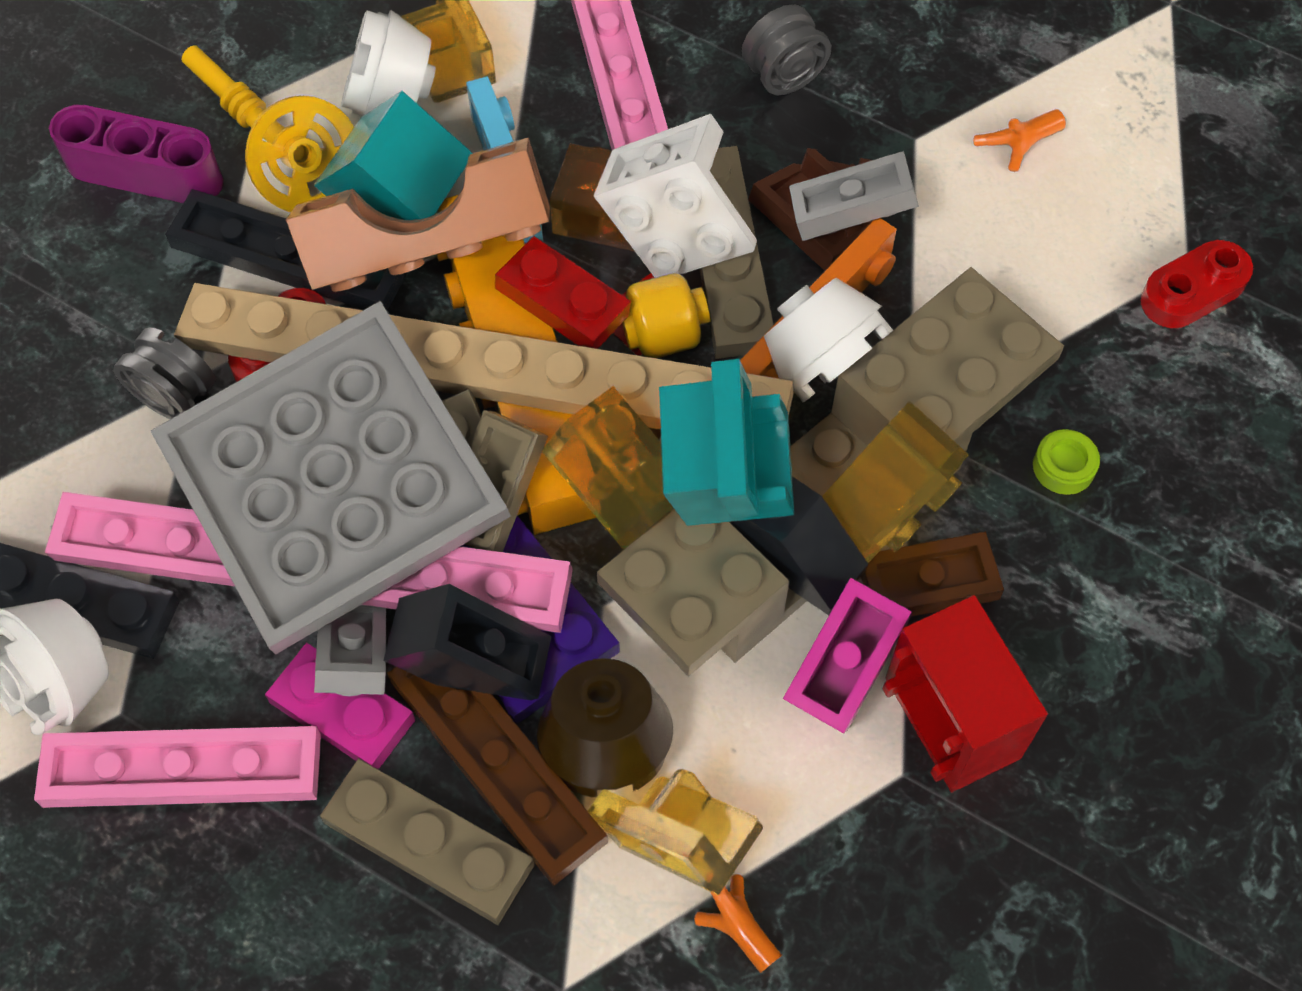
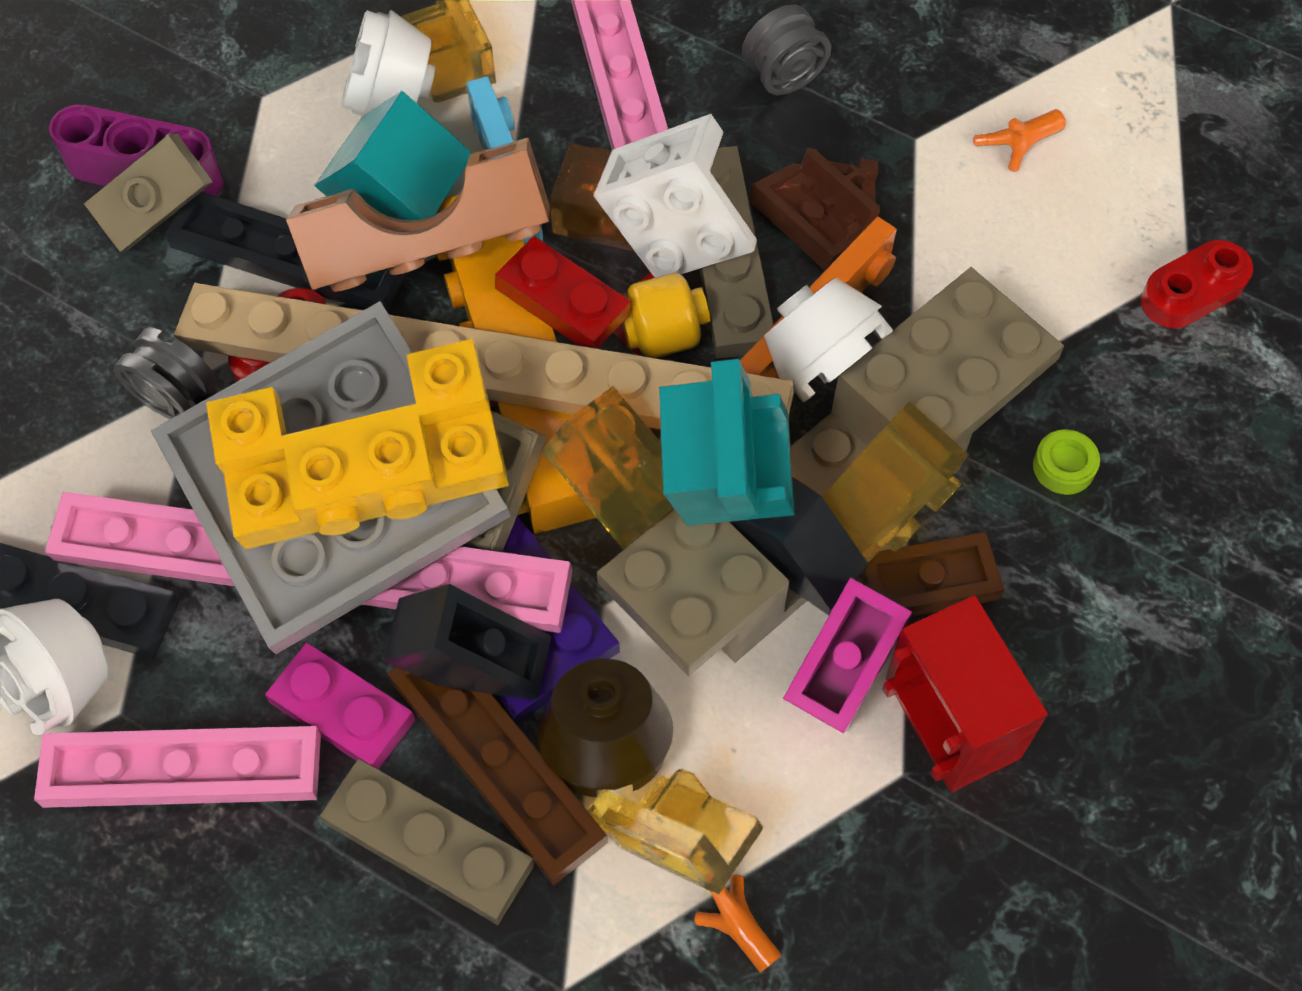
(148, 192): none -> dark tan plate
(282, 142): yellow dish -> none
(352, 653): light grey plate -> none
(363, 465): none -> yellow bracket
(853, 196): light grey plate -> none

